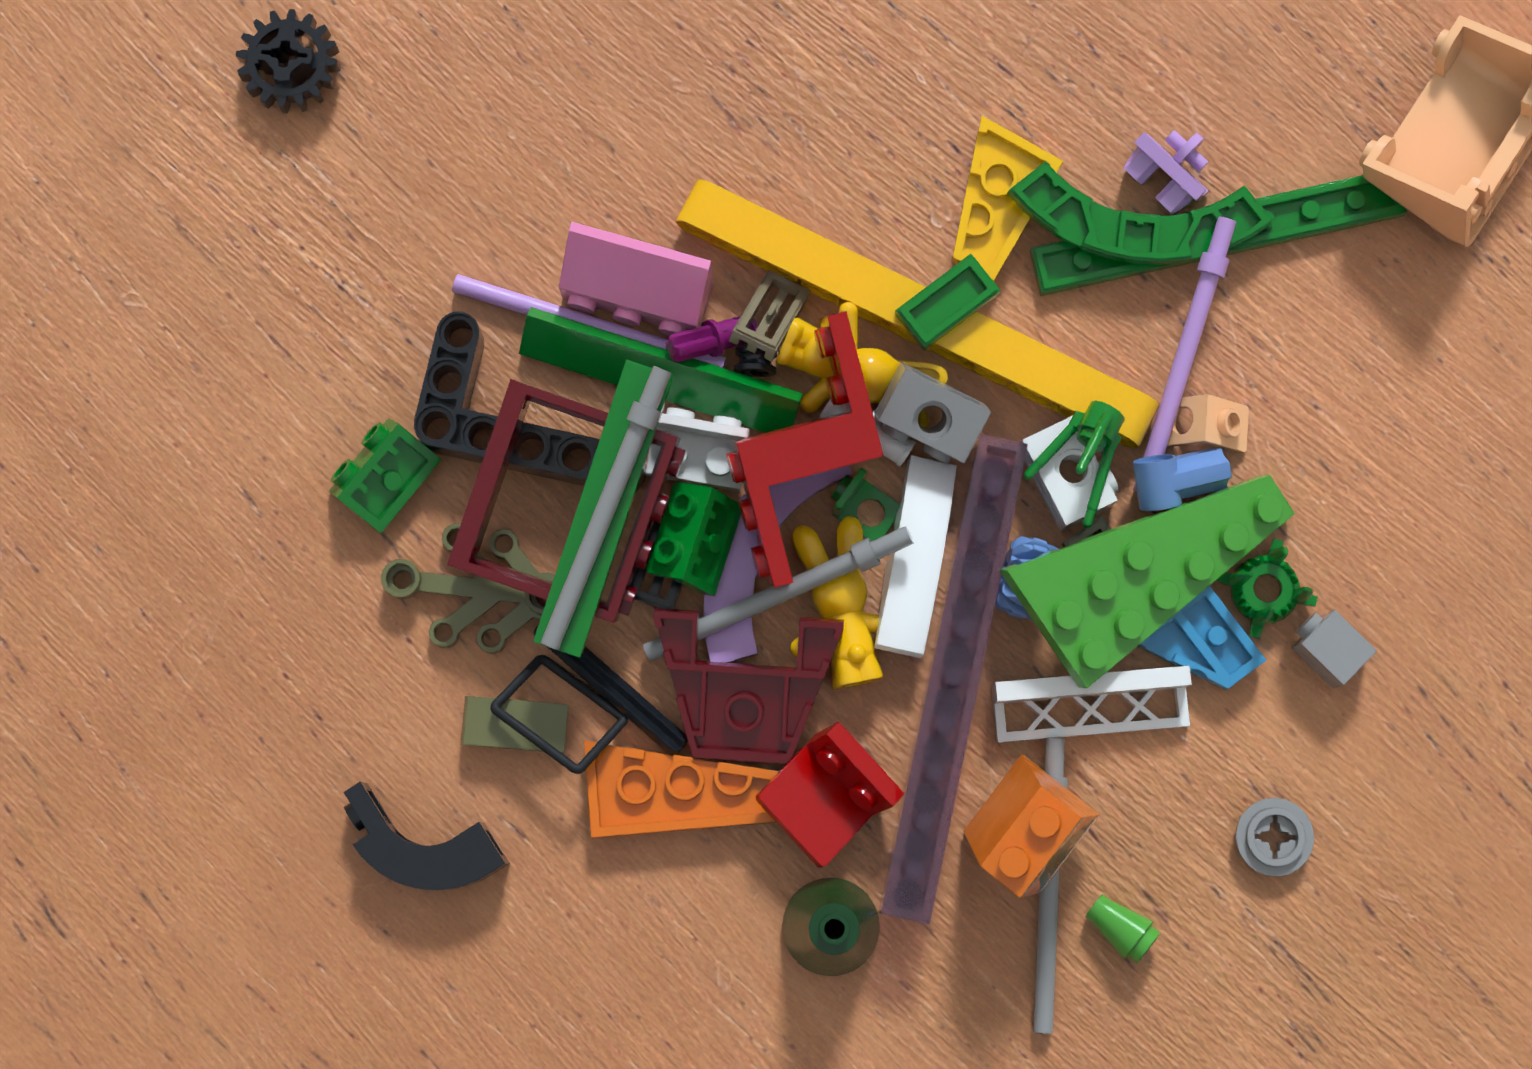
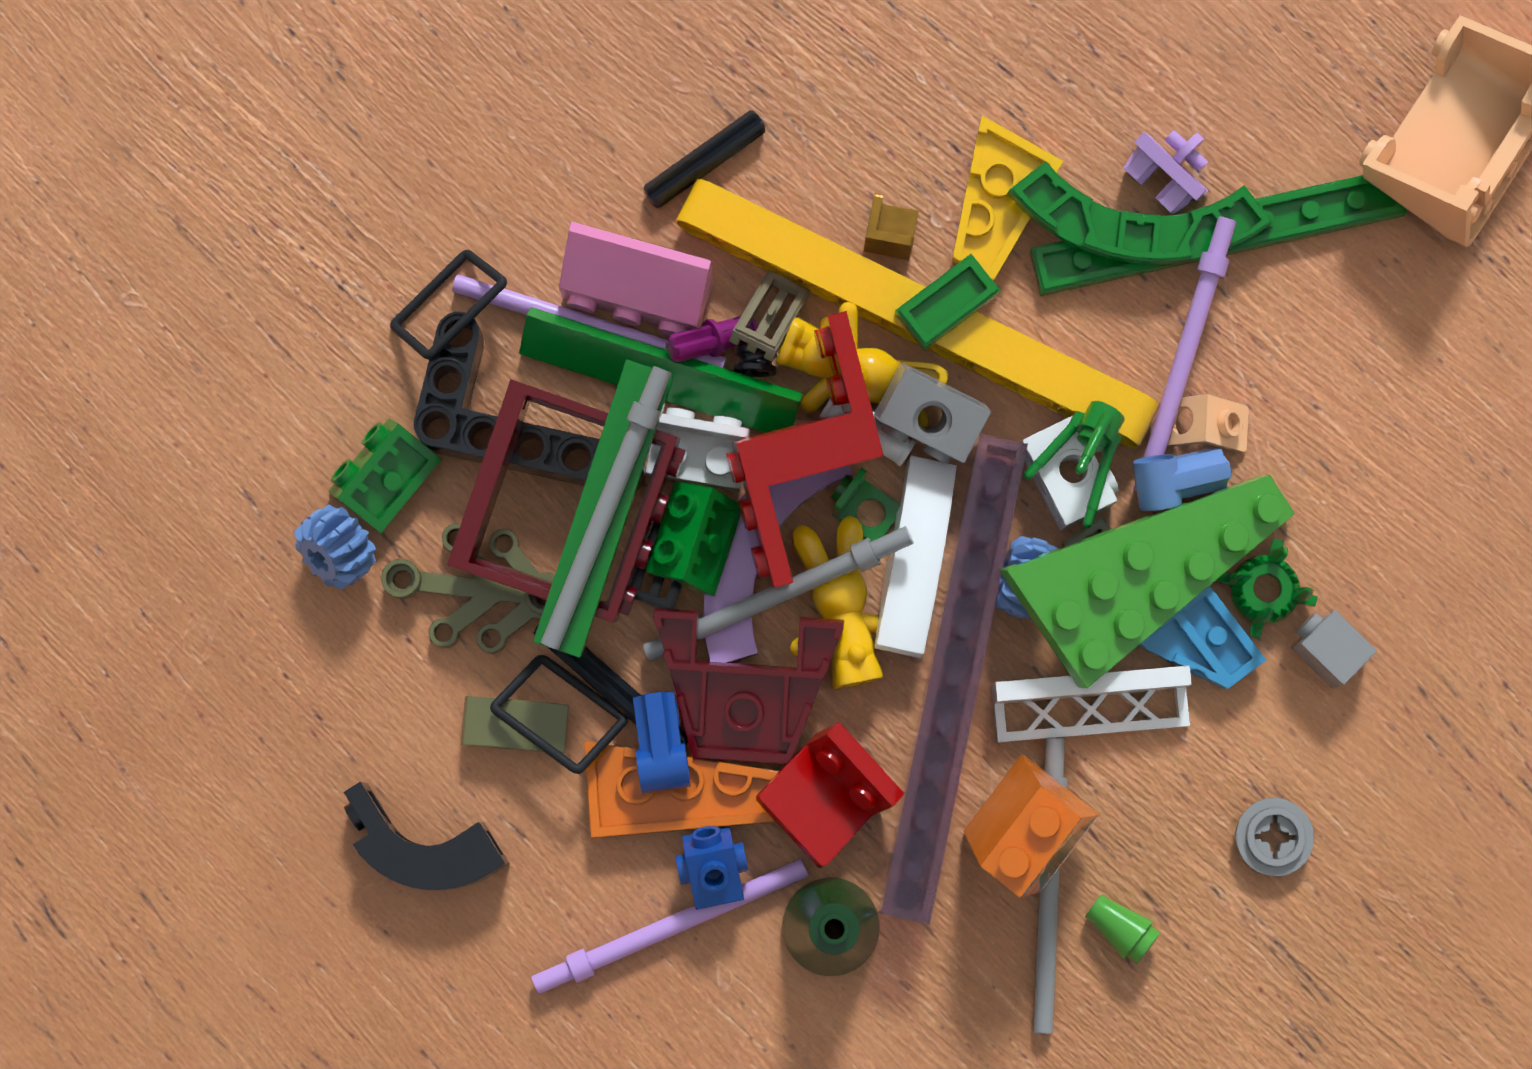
(275, 45): black gear -> none
(335, 546): none -> medium blue gear
(395, 324): none -> black piece
(581, 964): none -> lavender bar
(660, 754): none -> blue piece
(704, 159): none -> black axle
(712, 866): none -> blue brick
(890, 230): none -> pearl gold panel

